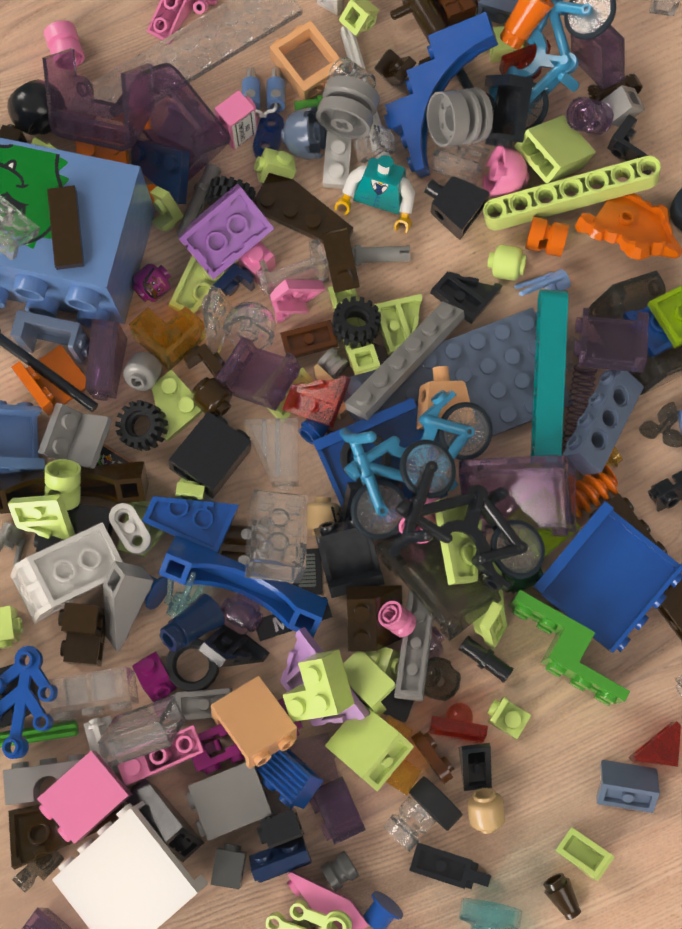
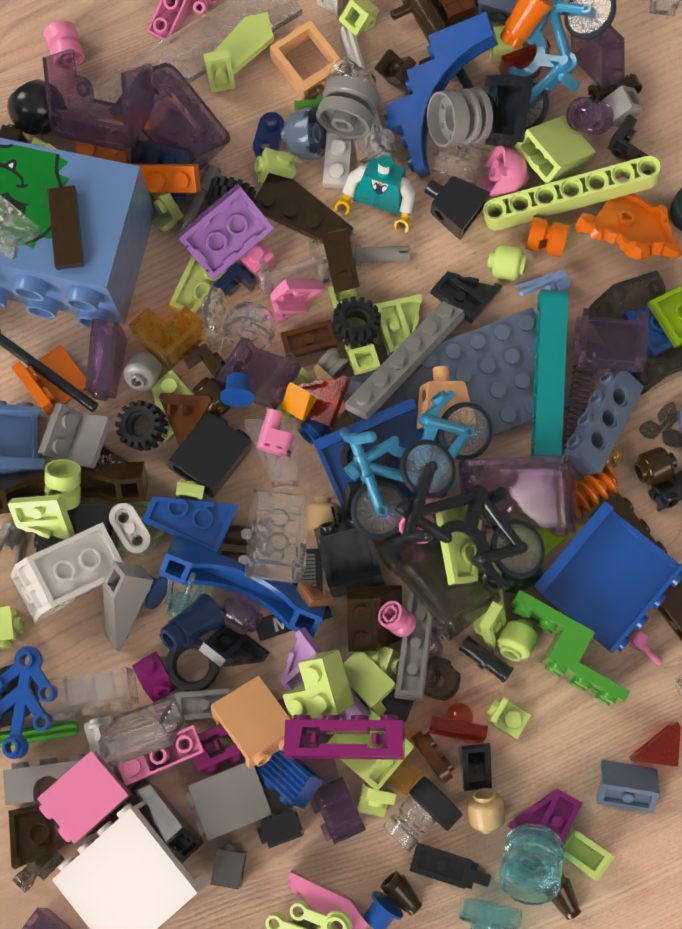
(32, 326): sand blue panel -> none
(84, 634): dark brown brick -> none
(151, 282): magenta head -> none
(171, 177): none -> orange plate
(184, 412): none -> reddish brown piece
(237, 50): none -> yellowish green piece
(237, 390): none -> blue piece
(238, 118): bright pink brick -> none
(272, 439): none -> bright pink piece
(275, 91): medium blue piece -> none
(279, 860): dark blue bracket -> none
(296, 737): none -> magenta brick
(298, 401): none -> light orange slope
(313, 596): none -> medium nougat tile
(339, 871): dark grey wheel -> none
(375, 802): none -> yellowish green bracket
(401, 893): none -> dark brown cone
(517, 640): none -> yellowish green head
(532, 864): none -> clear light blue wheel
(553, 811): none -> magenta wing
(638, 642): none -> bright pink hand
(655, 466): none -> dark brown head

